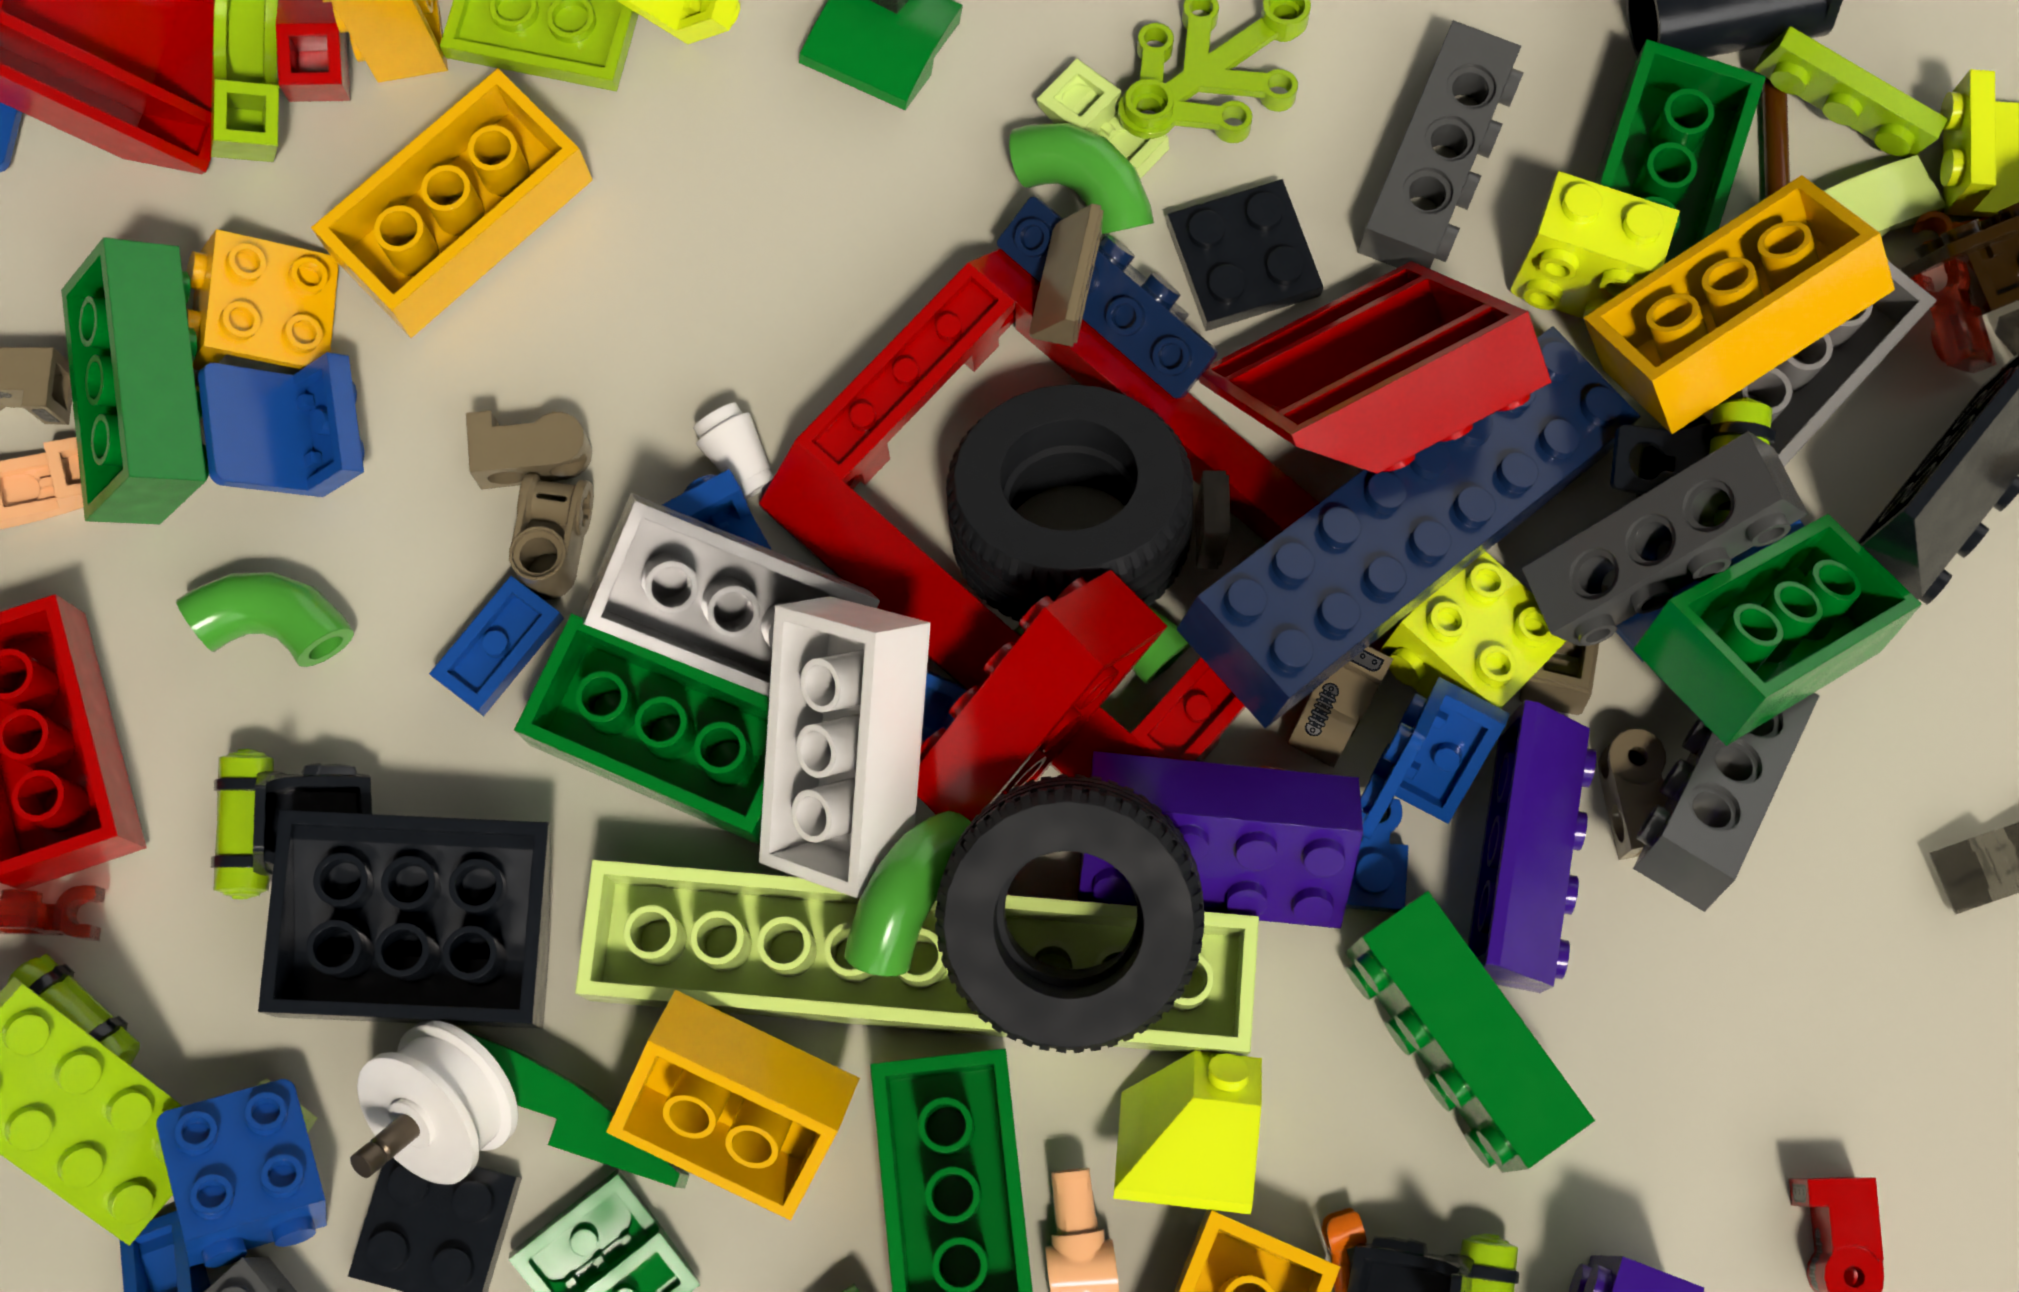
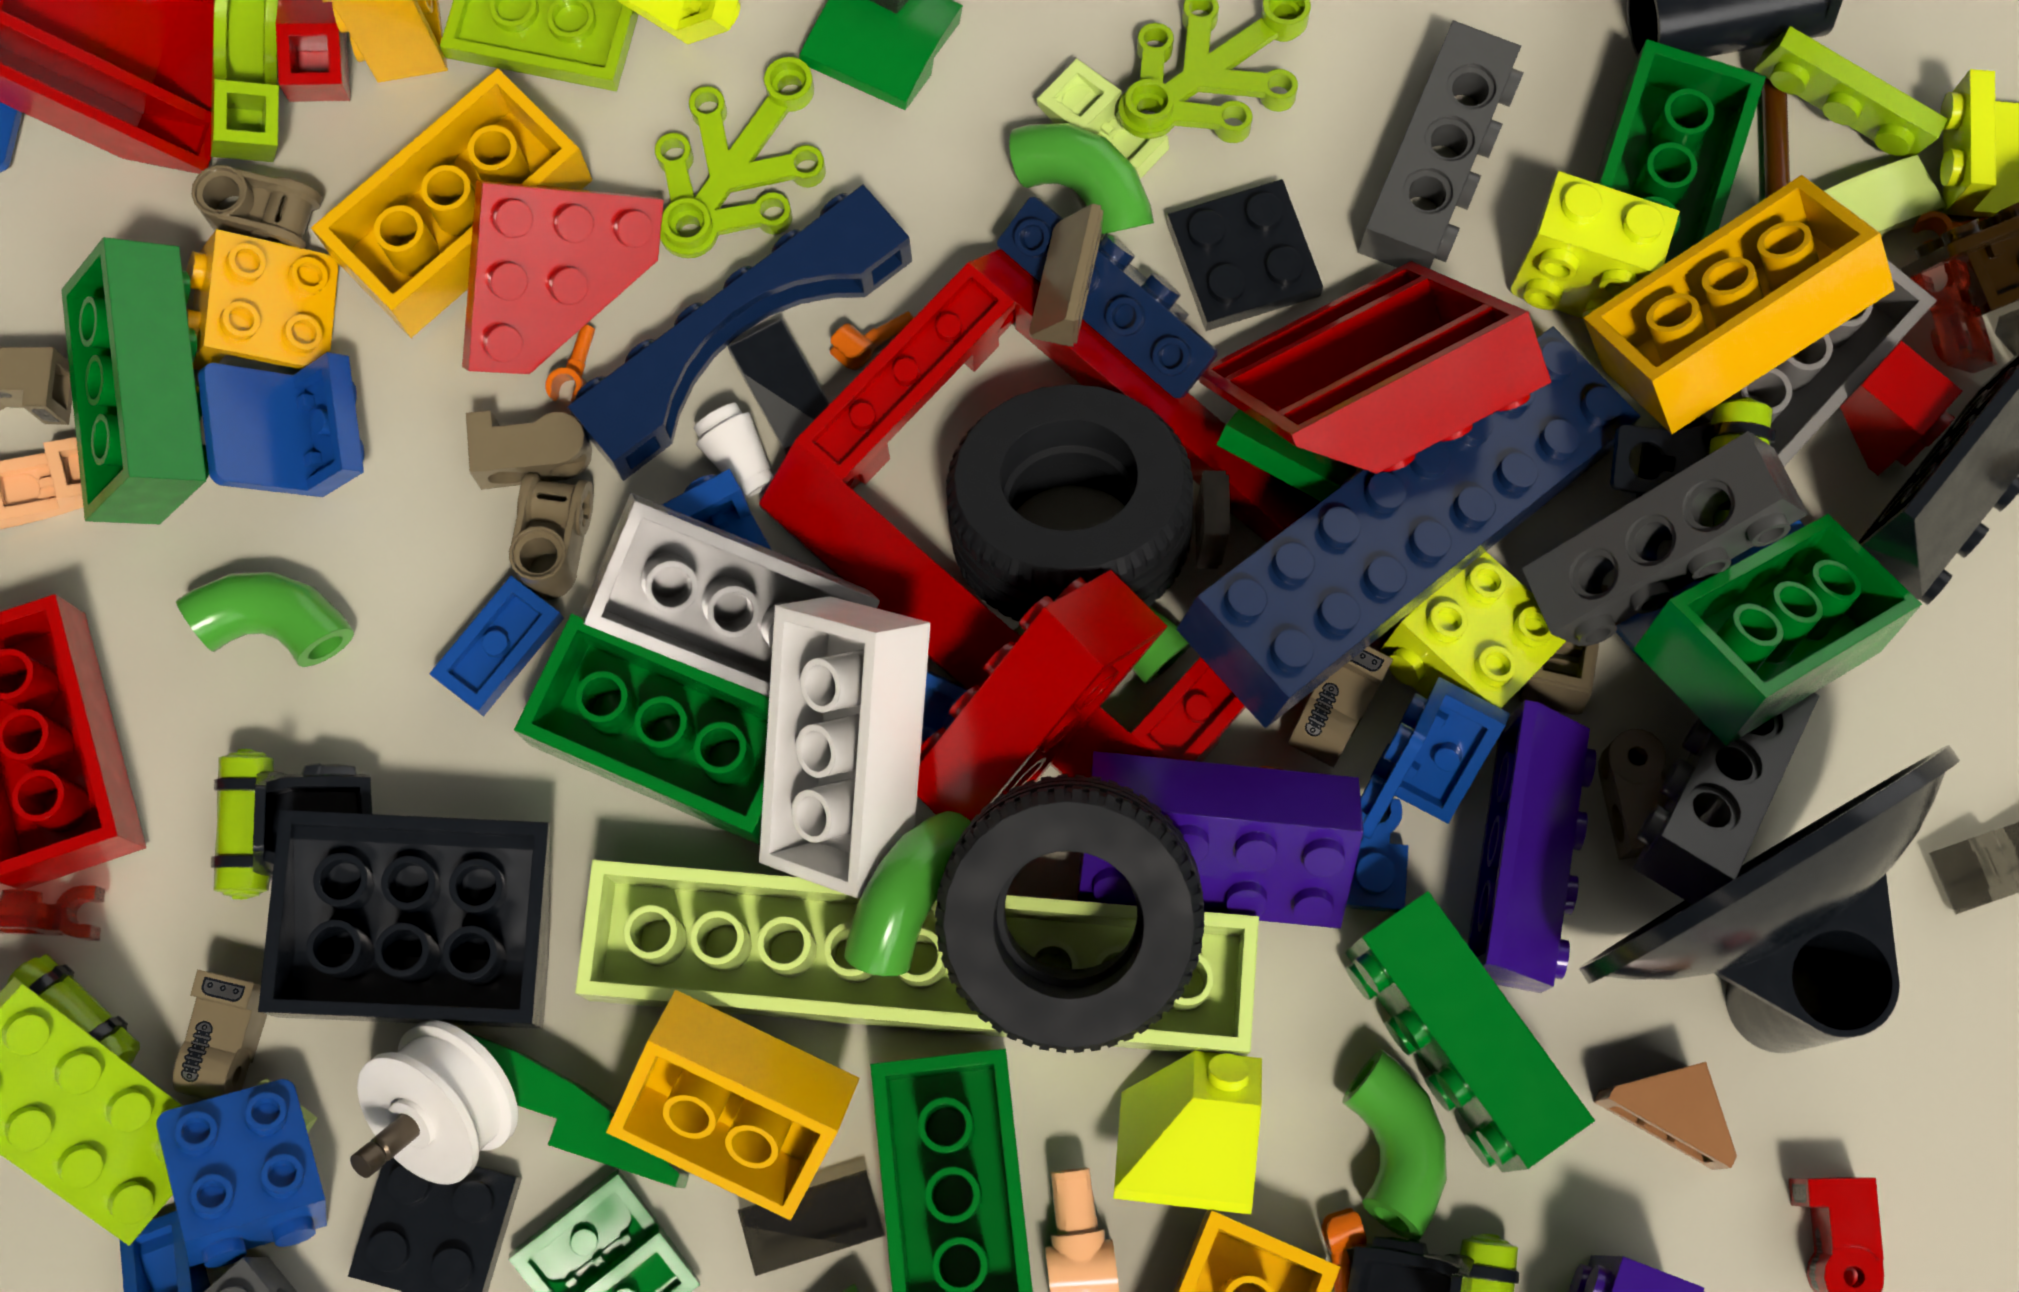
(219, 1036): none -> dark tan leg
(266, 206): none -> dark tan piece
(548, 267): none -> plate
(574, 367): none -> orange hand
(734, 168): none -> lime plant
(779, 381): none -> black tile
(826, 1221): none -> clear smoke tile
(836, 256): none -> dark blue arch
(855, 349): none -> orange hand
(1298, 467): none -> green slope
(1409, 1145): none -> bright green cylinder
(1679, 1111): none -> medium nougat slope
(1801, 901): none -> black dish
(1899, 409): none -> red slope

